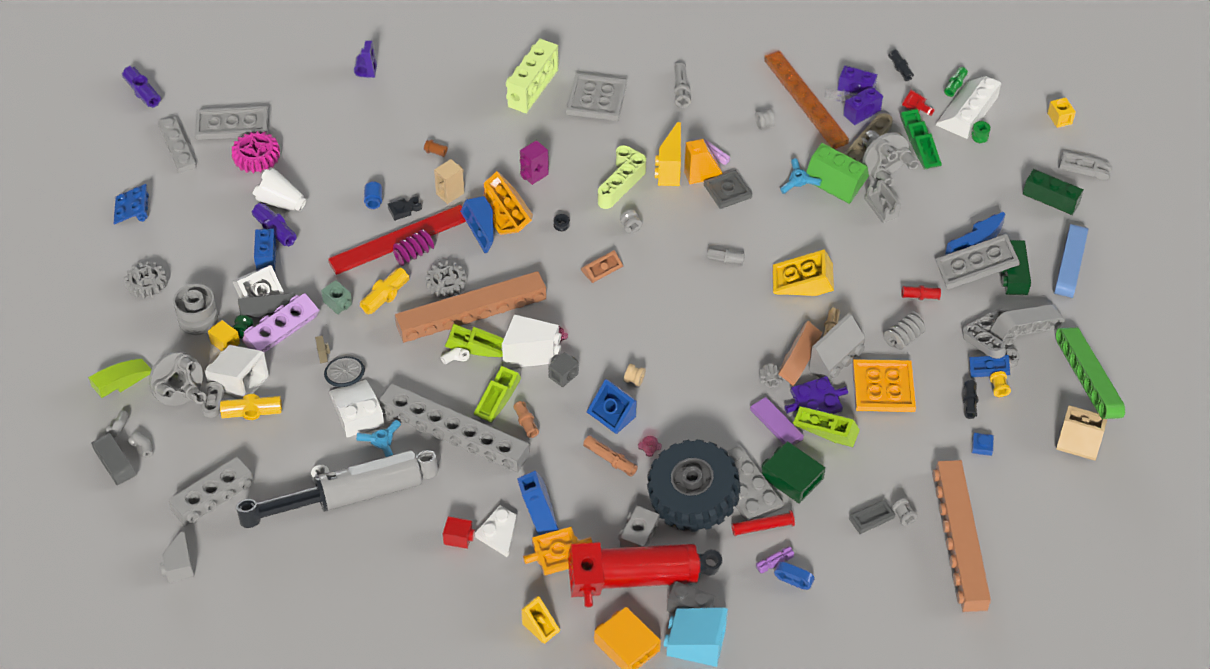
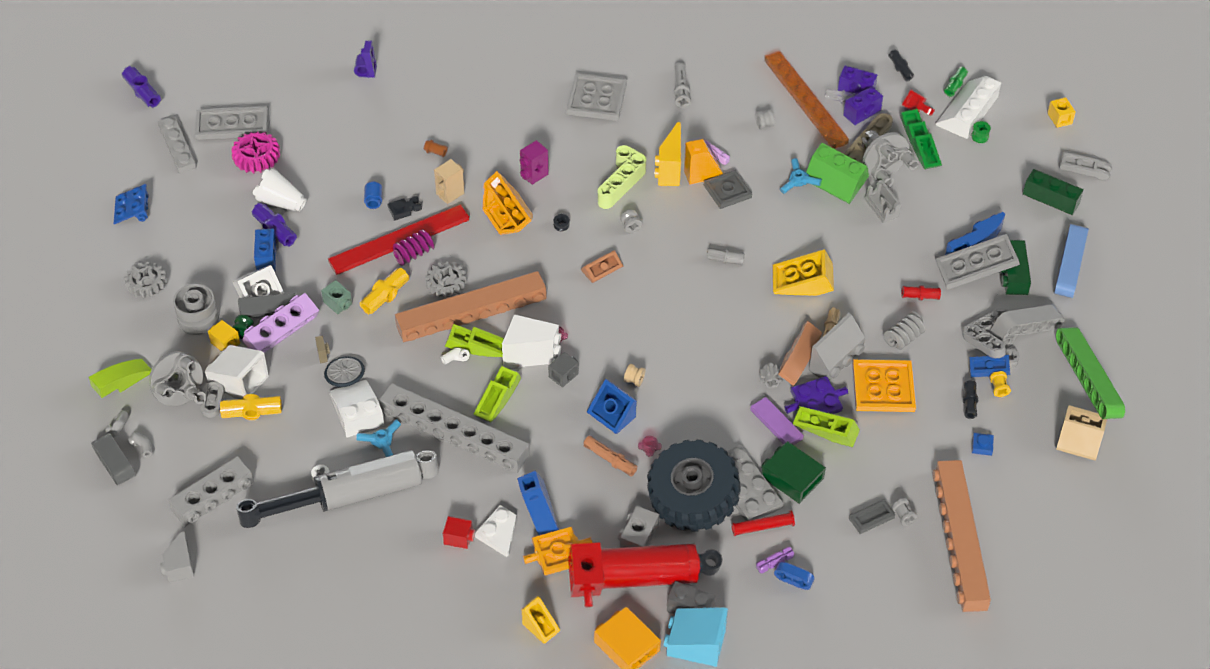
(479, 217): blue slope -> none
(526, 419): nougat pin -> none
(532, 75): yellowish green brick -> none

